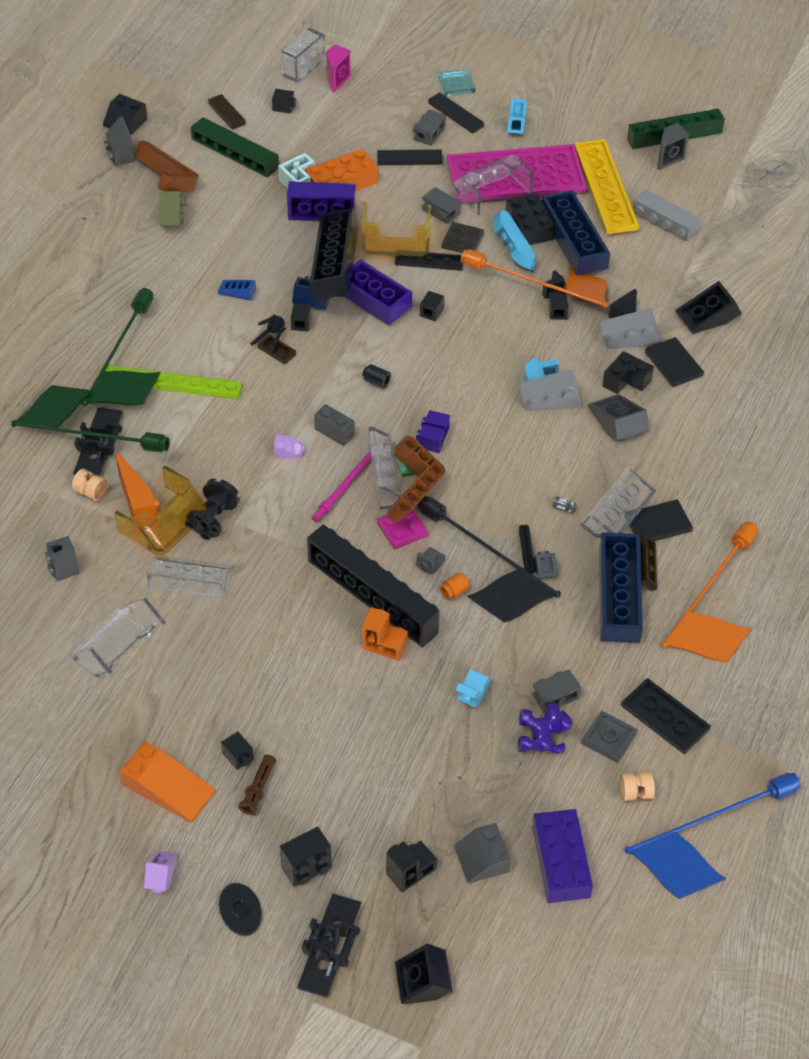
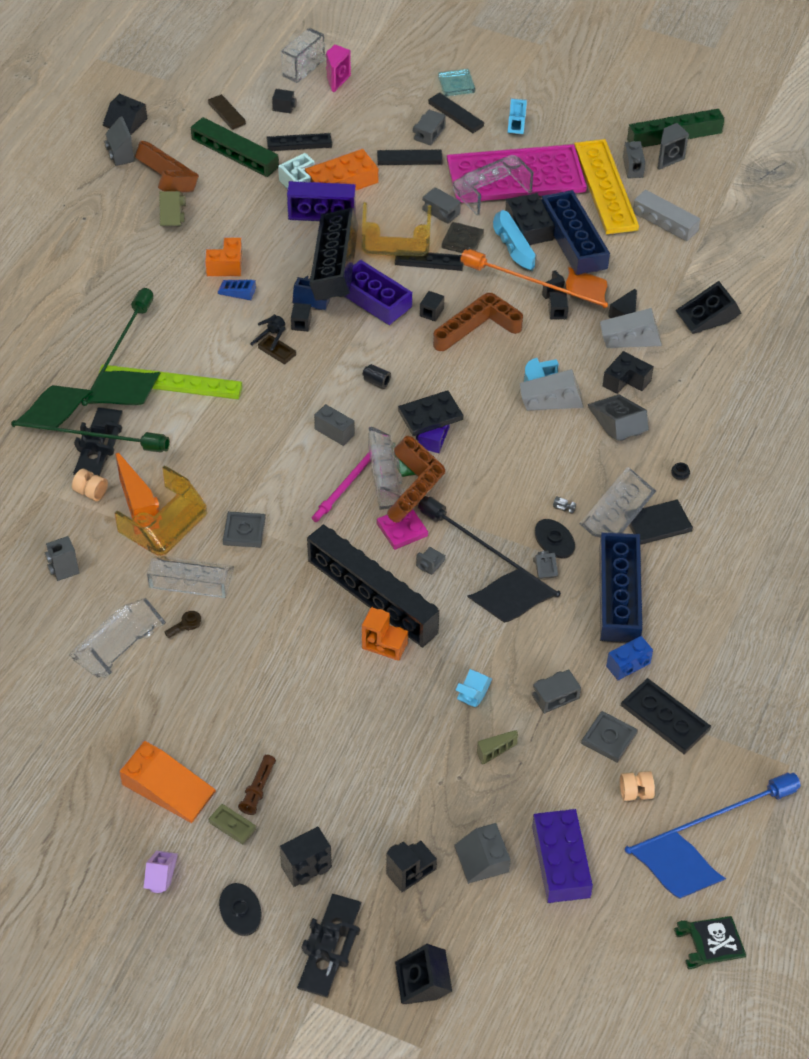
(190, 621): none -> dark brown plate
(219, 497): black piece -> none
(226, 260): none -> orange brick
(232, 824): none -> olive plate
(237, 750): black brick -> none
(244, 529): none -> dark grey tile
(288, 447): lavender rock -> none
(299, 142): none -> black tile
(430, 413): none -> black plate
(454, 586): orange brick -> none
(475, 314): none -> dark orange beam
(494, 746): none -> olive slope
(526, 547): black axle -> none
(554, 538): none -> black piece
(554, 721): dark purple animal -> none
(629, 658): none -> blue brick
(633, 157): none -> dark grey brick
(648, 562): dark brown tile -> none
(674, 362): black tile -> none
(680, 471): none -> black plate
(707, 634): orange flag -> none
(713, 939): none -> flag

